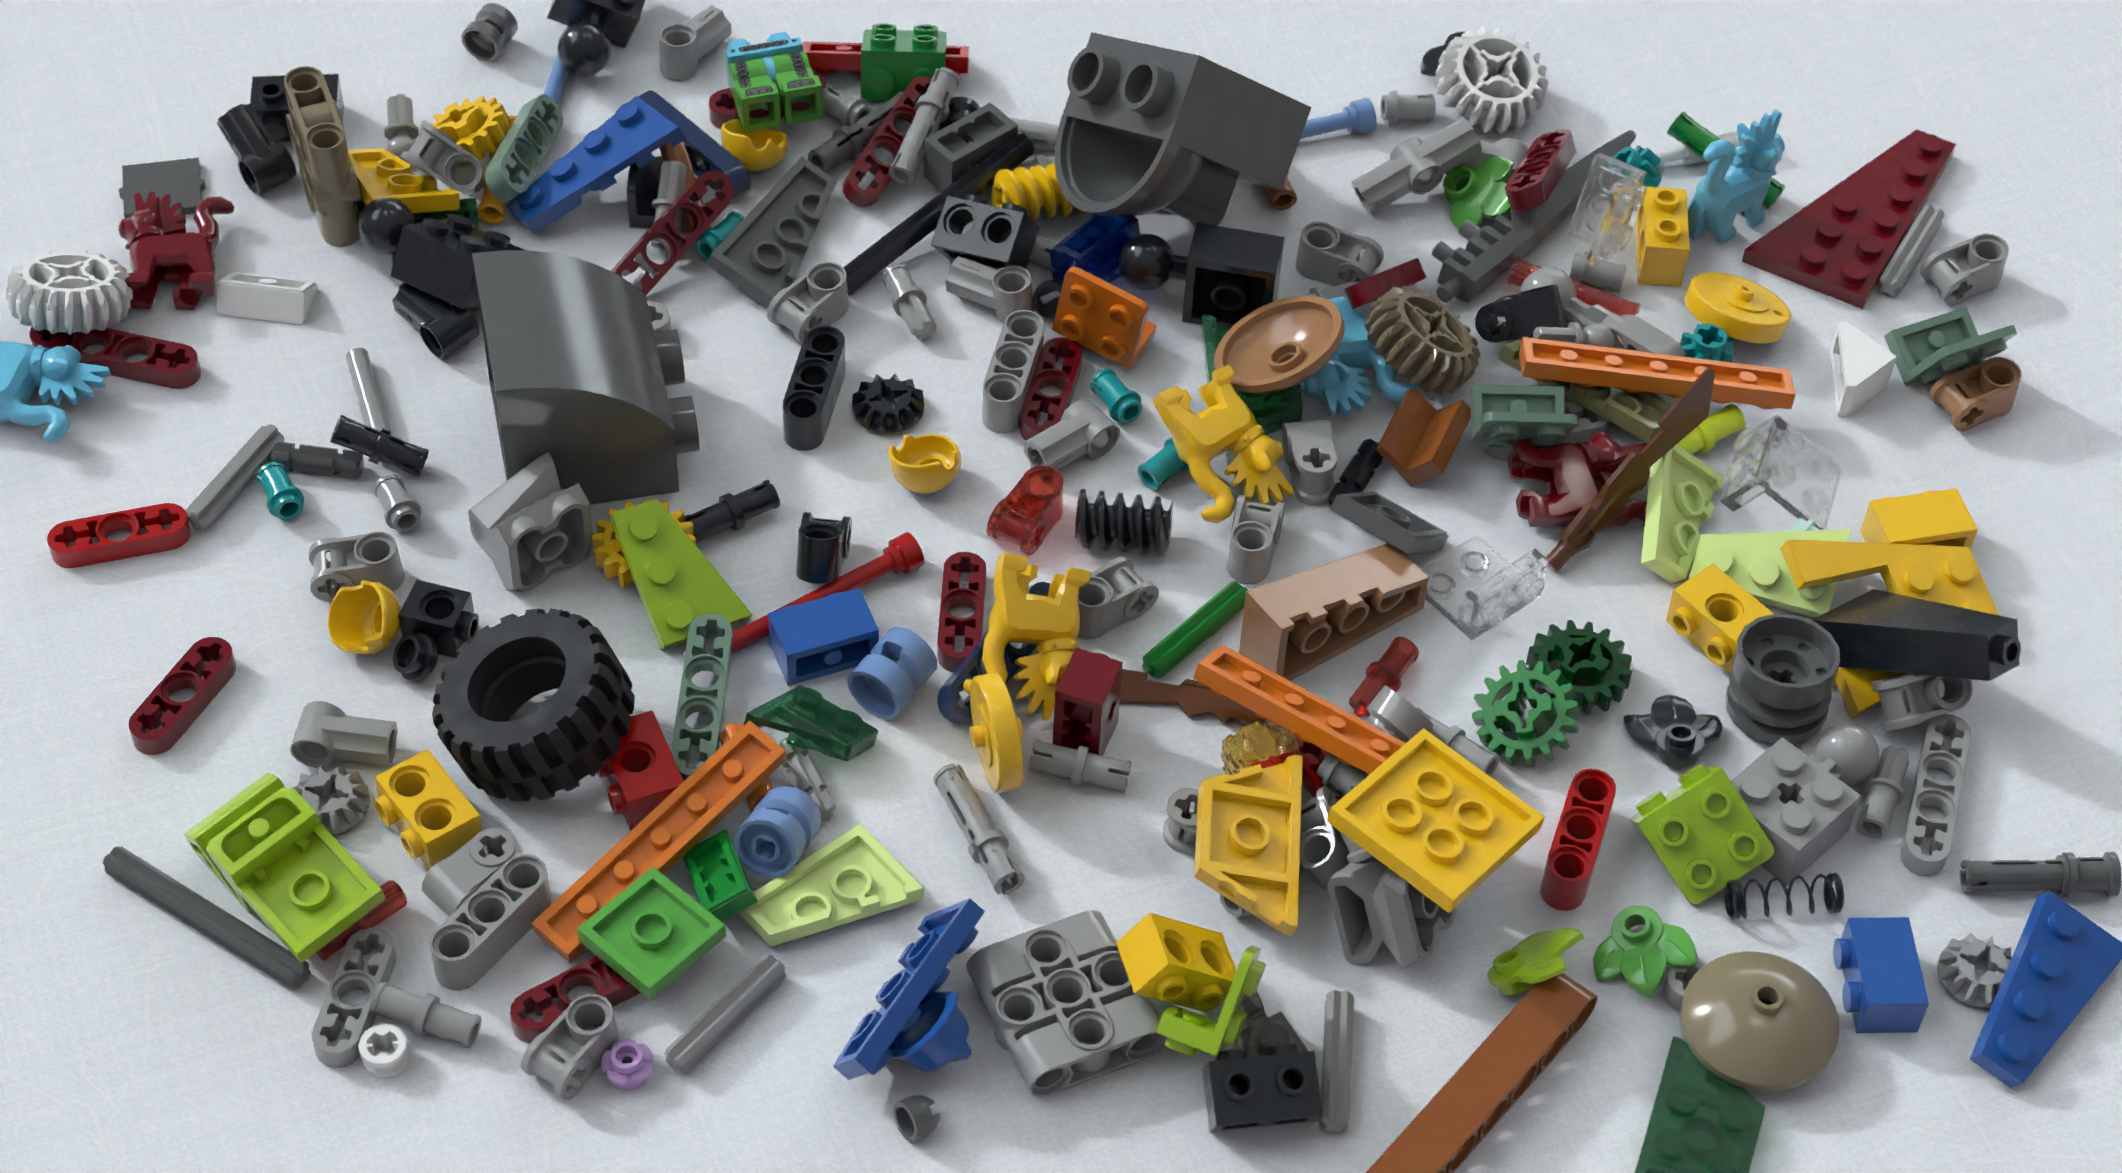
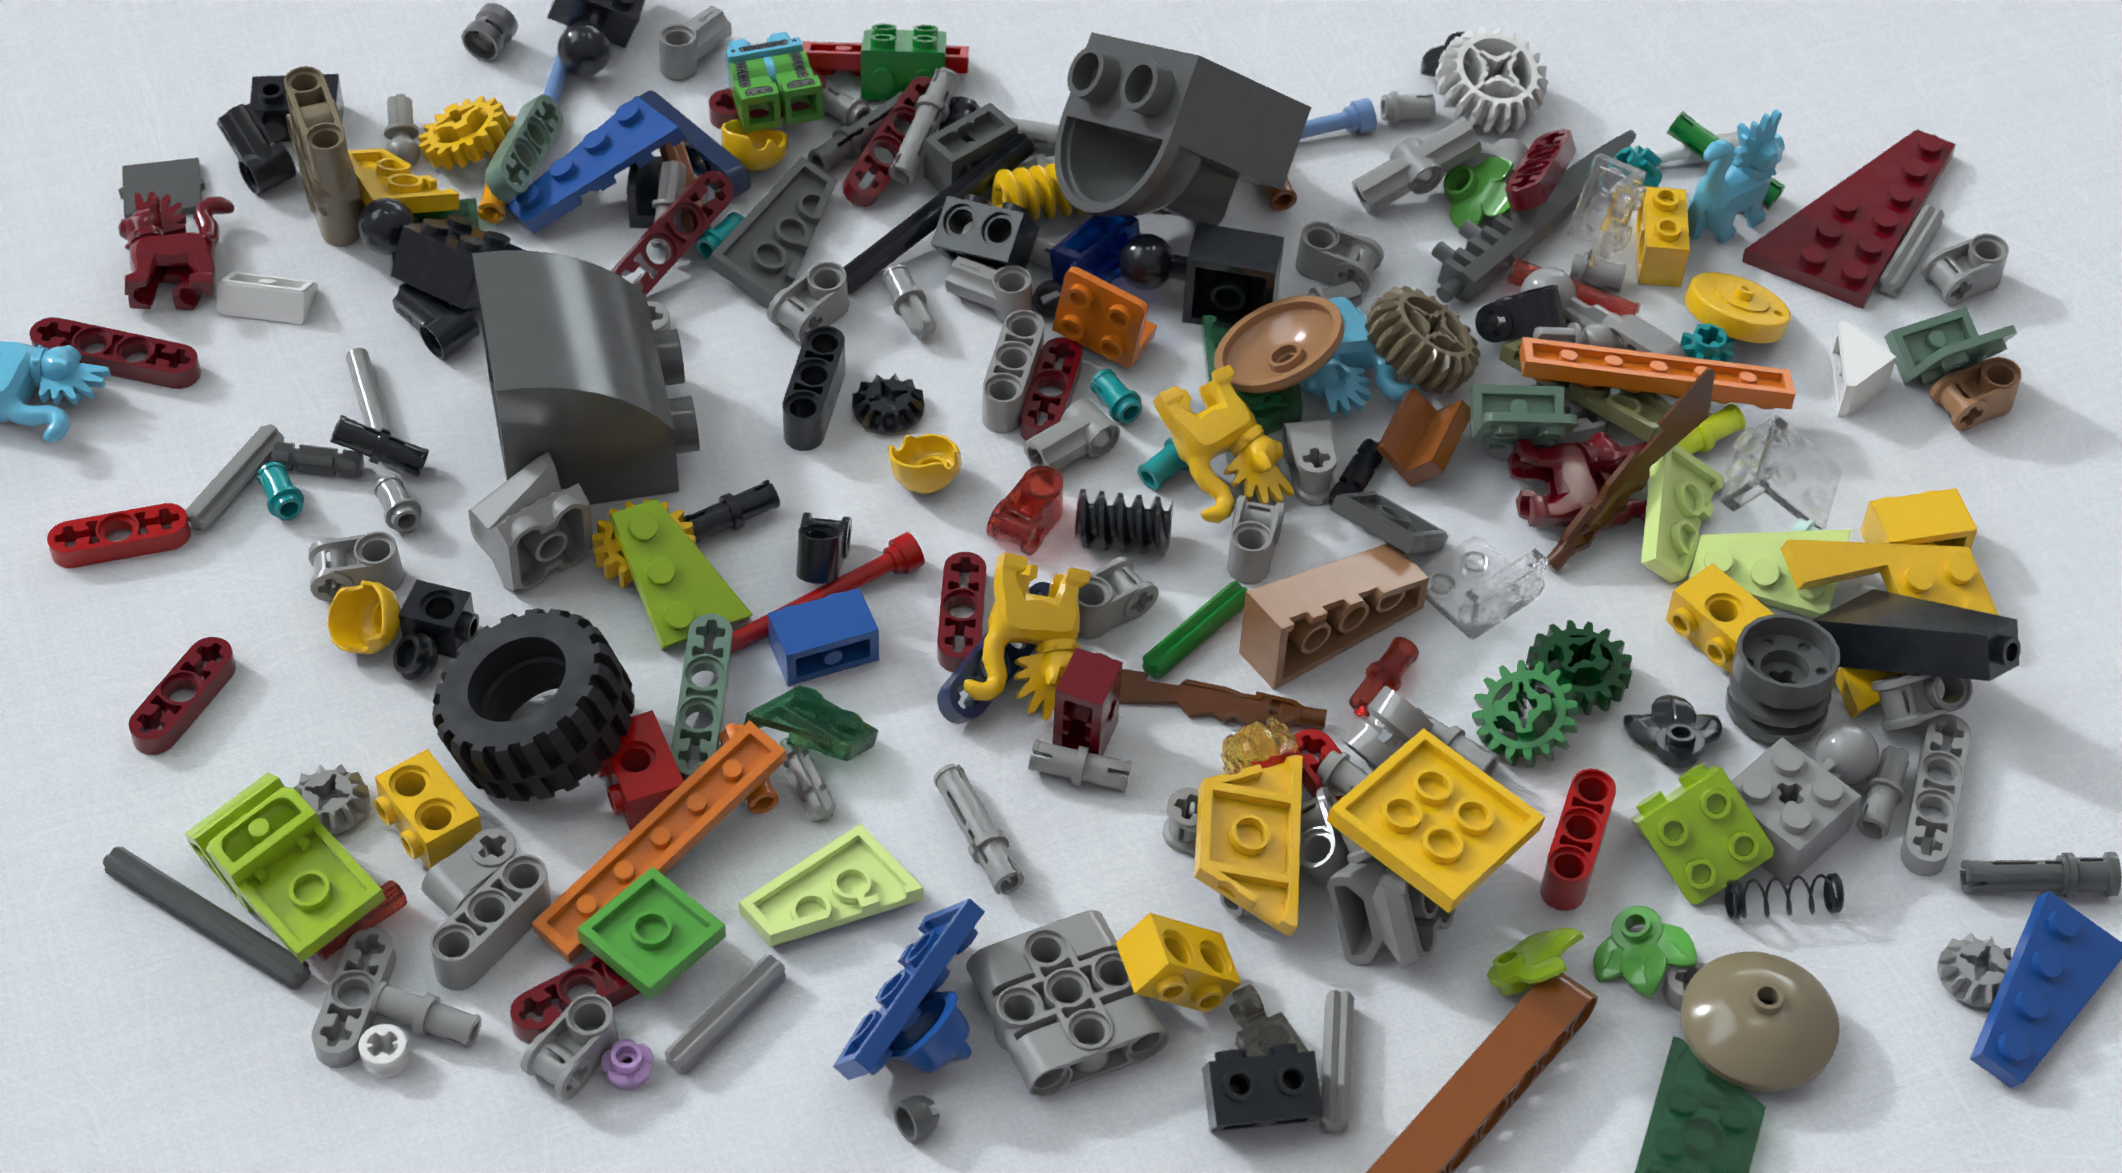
(68, 292): white gear -> none
(329, 734): light grey piece -> none
(440, 156): light grey piece -> none
(719, 876): green plate -> none
(778, 831): medium blue wheel -> none
(892, 673): medium blue wheel -> none
(996, 732): yellow wheel -> none
(1194, 1032): lime bracket -> none
(1296, 709): orange plate -> none
(1378, 284): dark red beam -> none
(1881, 975): blue brick -> none

